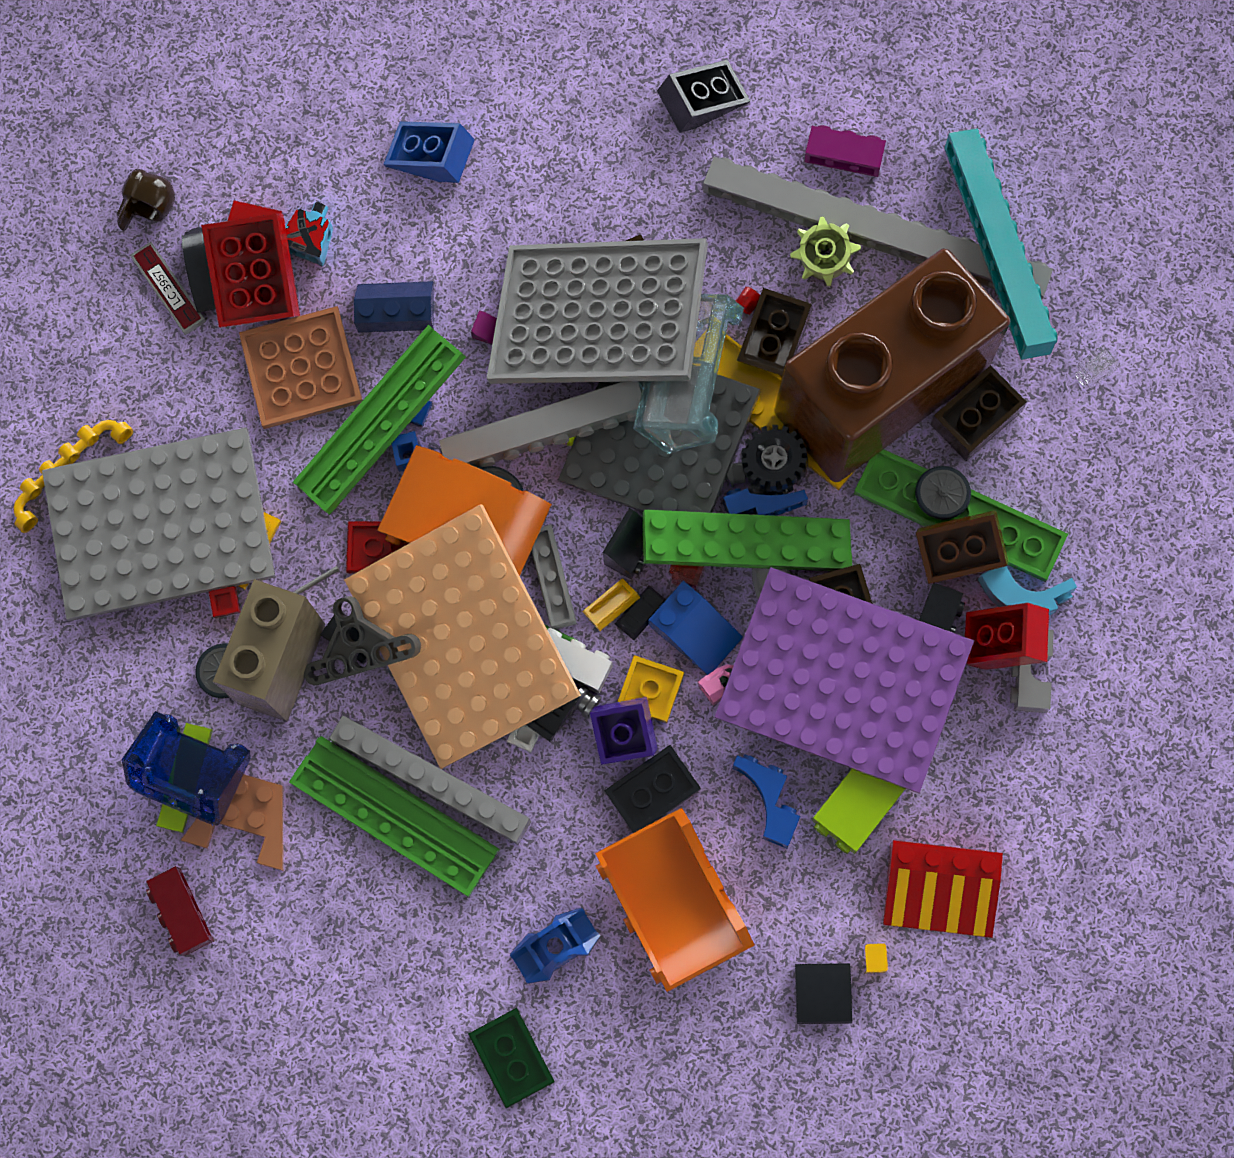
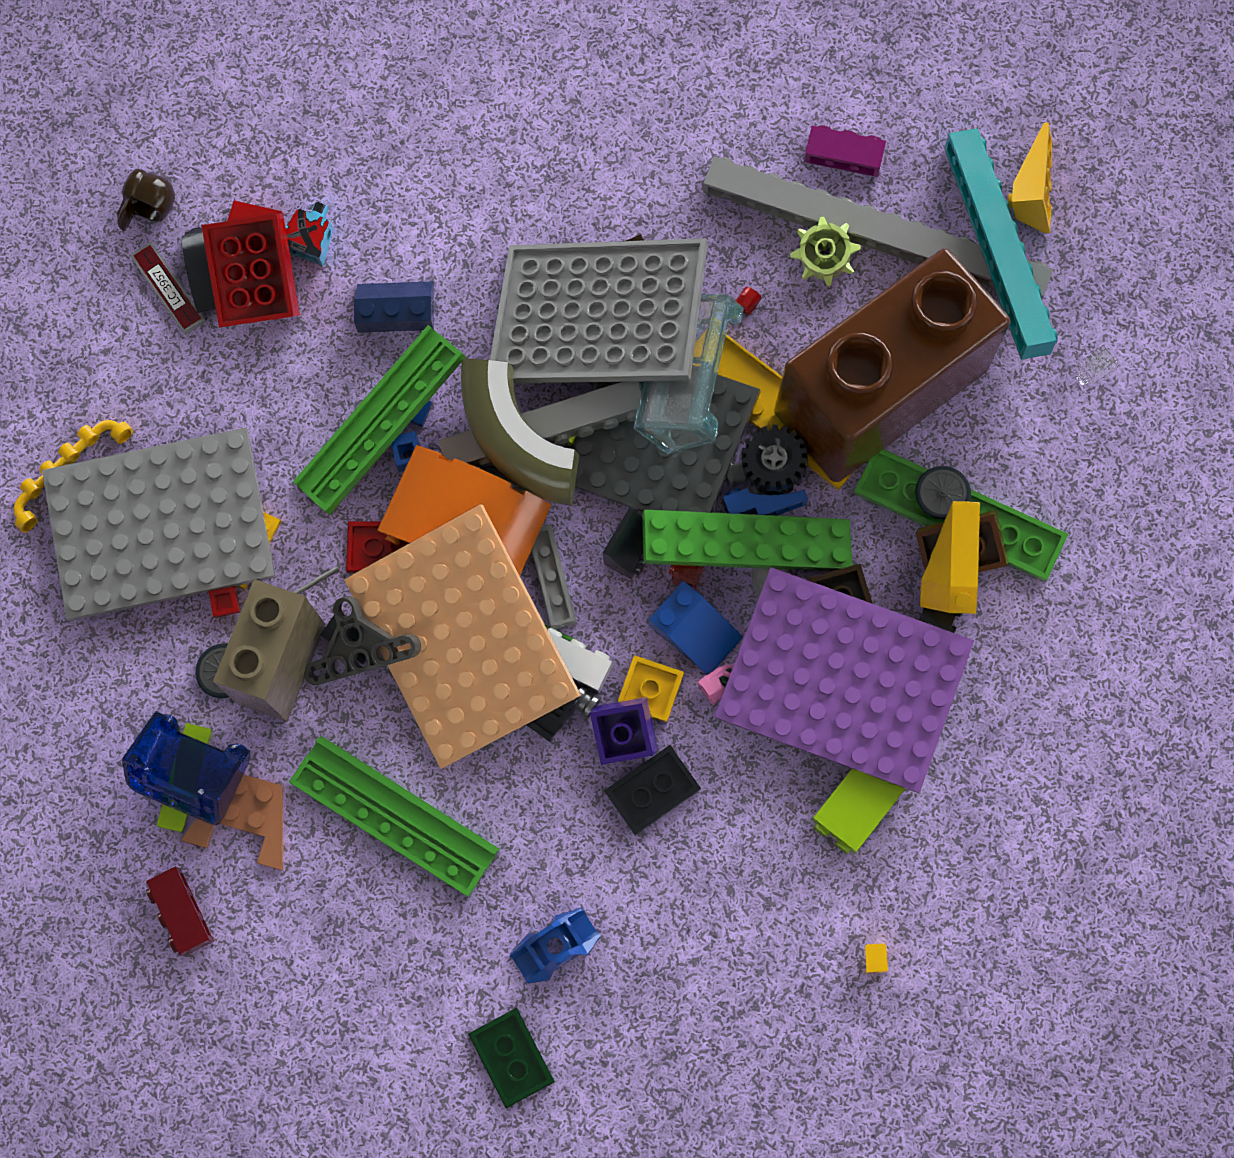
(300, 367): nougat plate -> none
(430, 150): blue slope -> none
(430, 780): light grey brick -> none
(484, 327): magenta slope -> none
(508, 439): none -> olive brick
(523, 738): white tile -> none
(611, 604): yellow tile -> none
(637, 616): black tile -> none
(673, 900): orange panel -> none
(702, 94): black slope -> none
(770, 782): blue arch -> none
(775, 331): dark brown slope -> none
(823, 993): black slope -> none
(942, 888): red slope -> none
(952, 571): none -> yellow wedge
(978, 413): dark brown brick -> none
(1004, 591): medium azure arch -> none
(1007, 636): red brick -> none
(1029, 693): light grey arch -> none
(1033, 183): none -> yellow wedge

